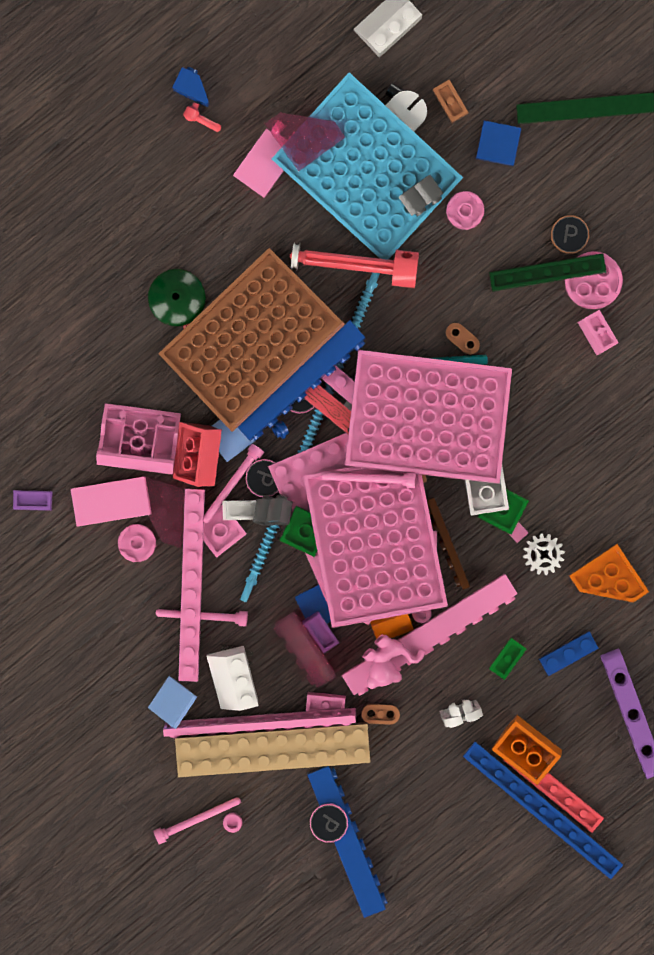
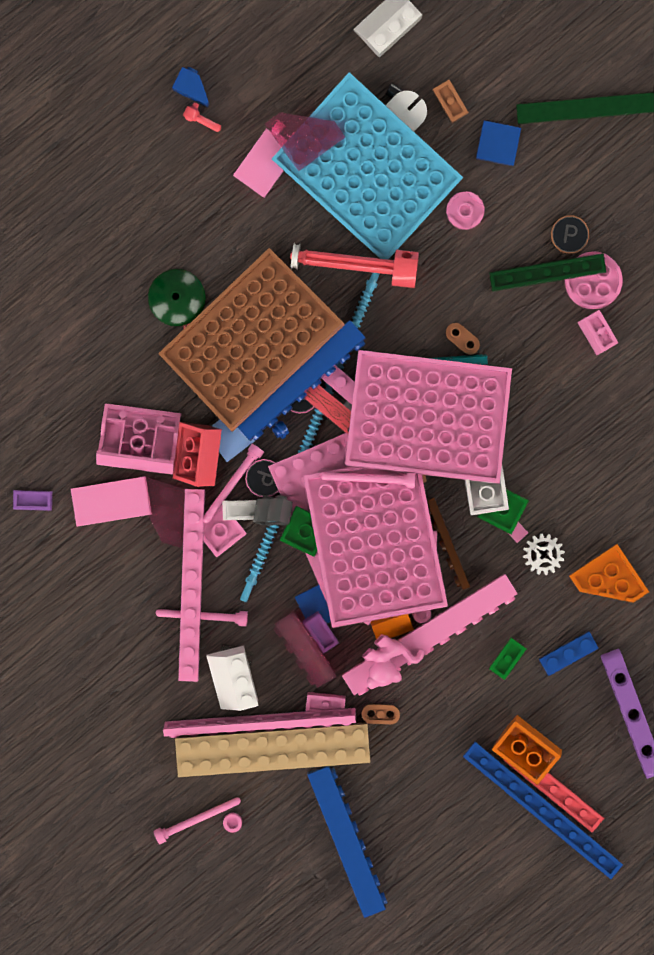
(136, 543): bright pink tile -> none
(172, 702): light blue tile -> none
(328, 822): black tile -> none
(421, 195): dark grey brick -> none
(456, 714): white plate -> none

